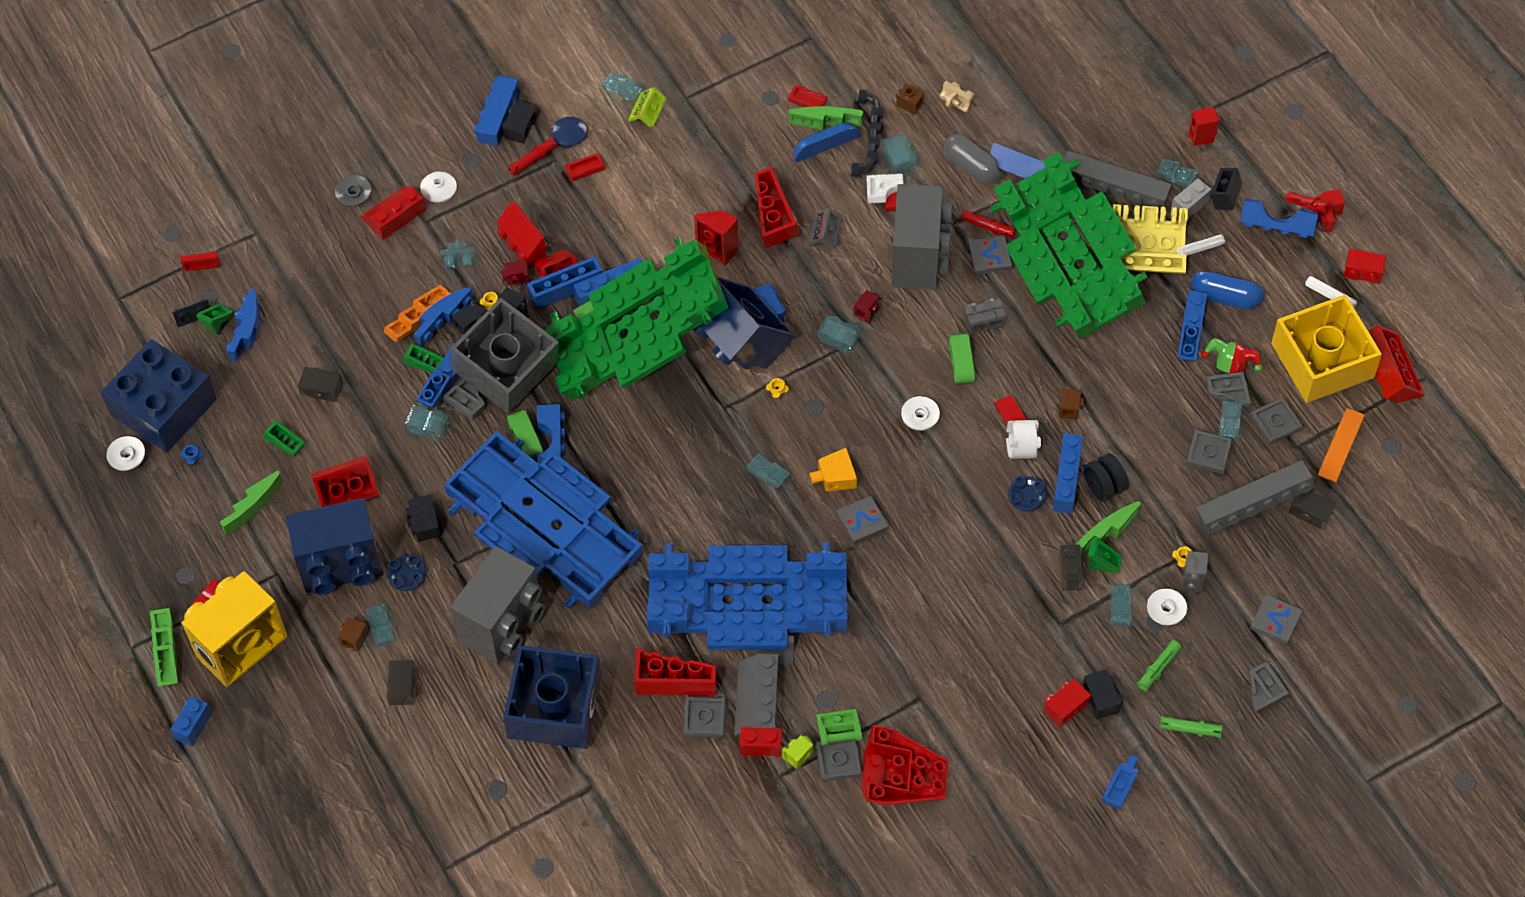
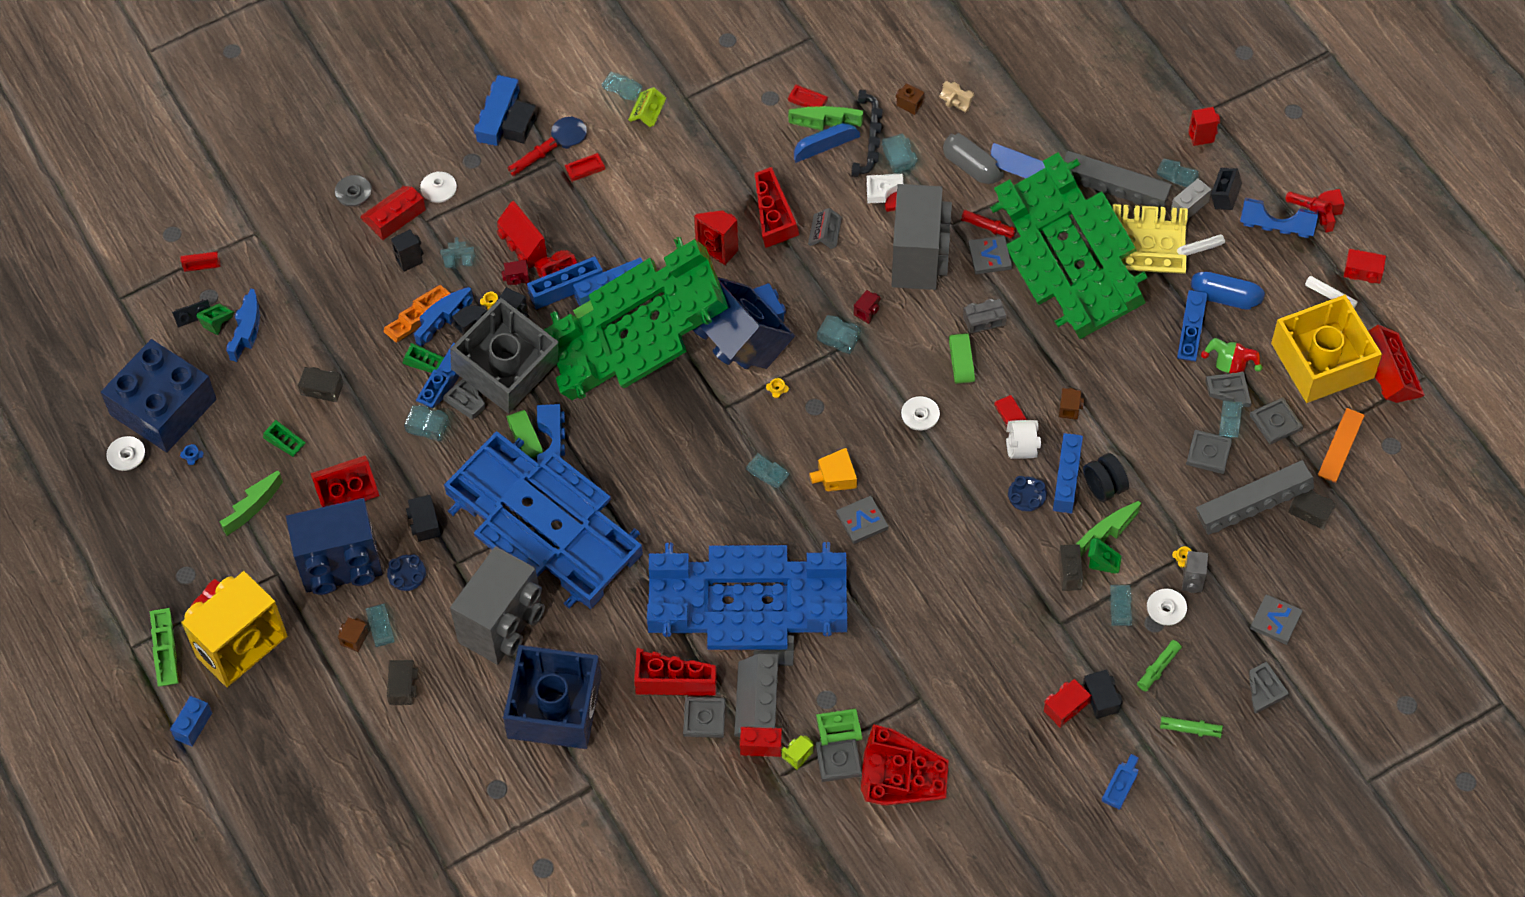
(407, 250): none -> black brick

